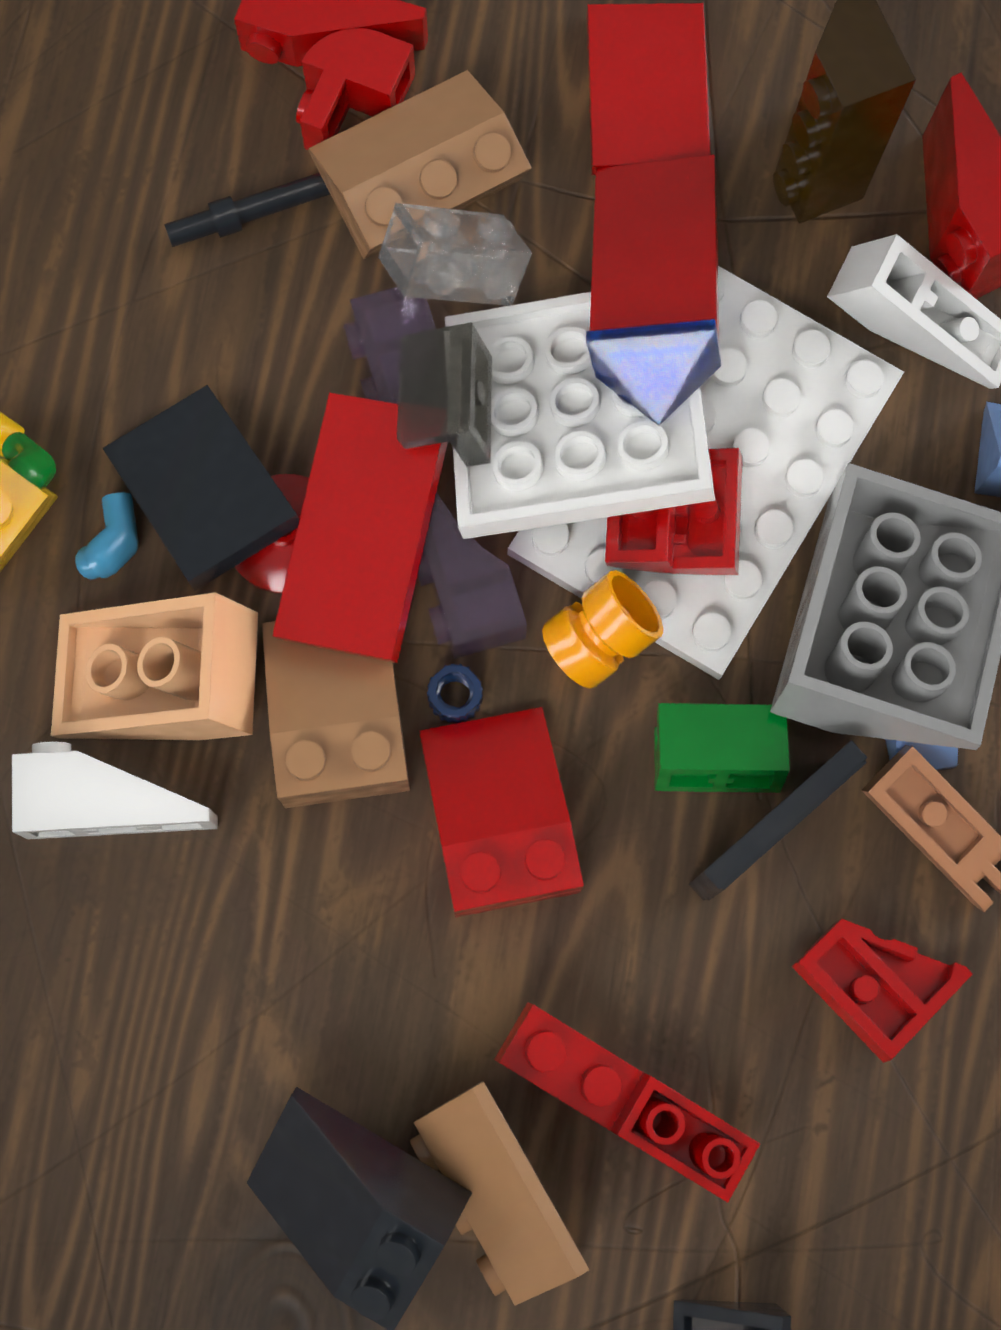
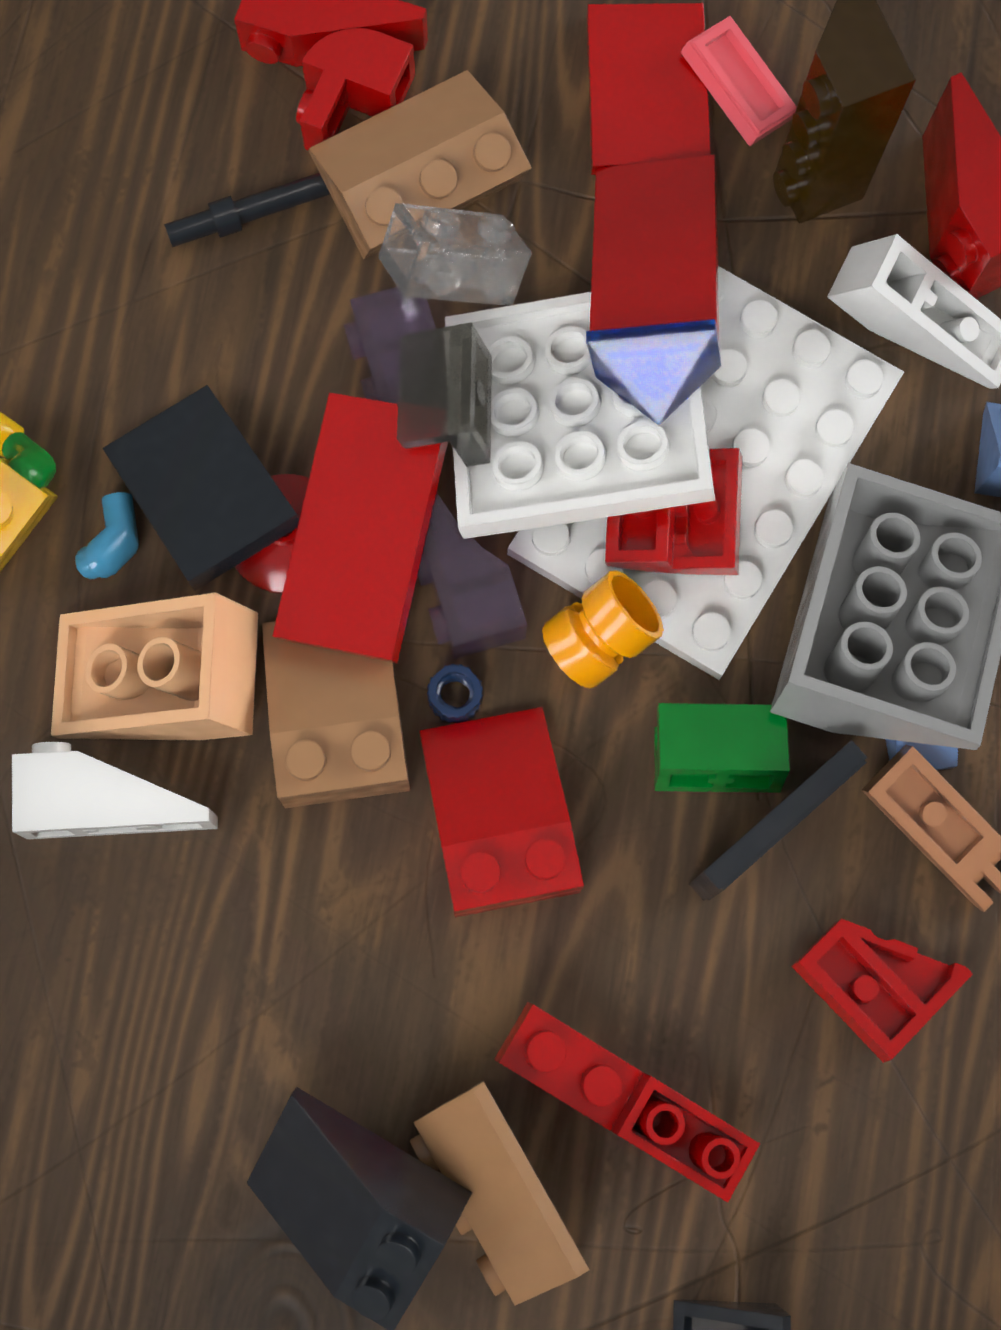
(739, 80): none -> coral tile

